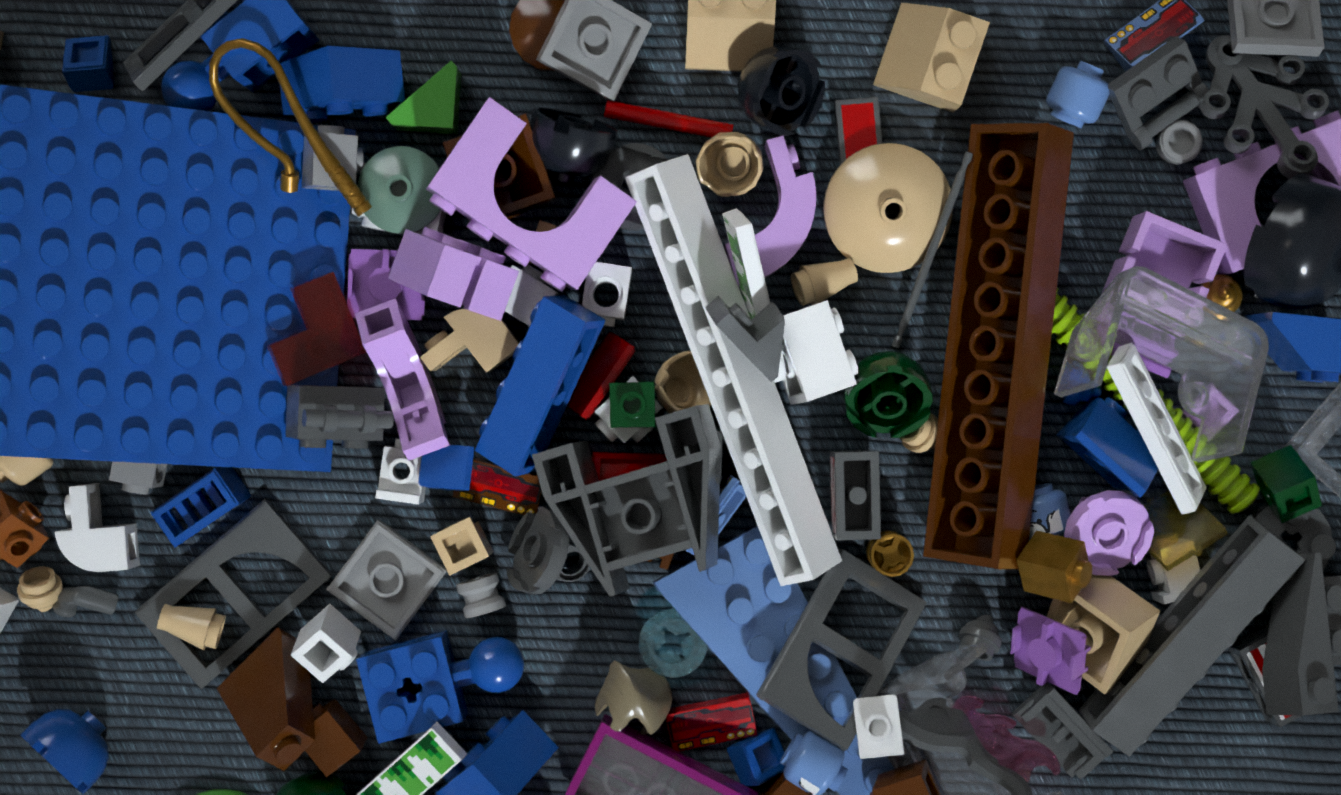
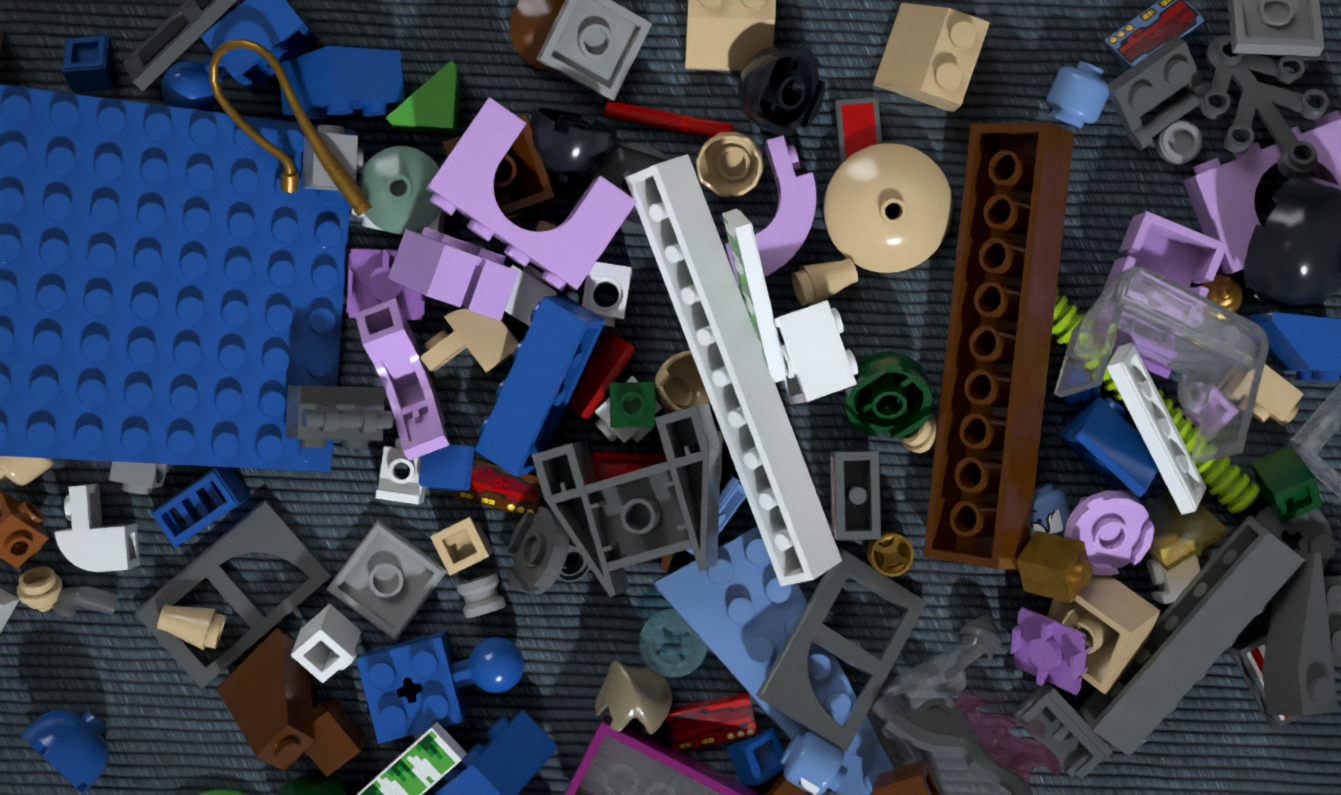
(329, 332): clear red tile -> none
(756, 338): dark grey slope -> none
(878, 726): white bracket -> none
(932, 249): dark grey piece -> none
(1276, 399): none -> tan brick

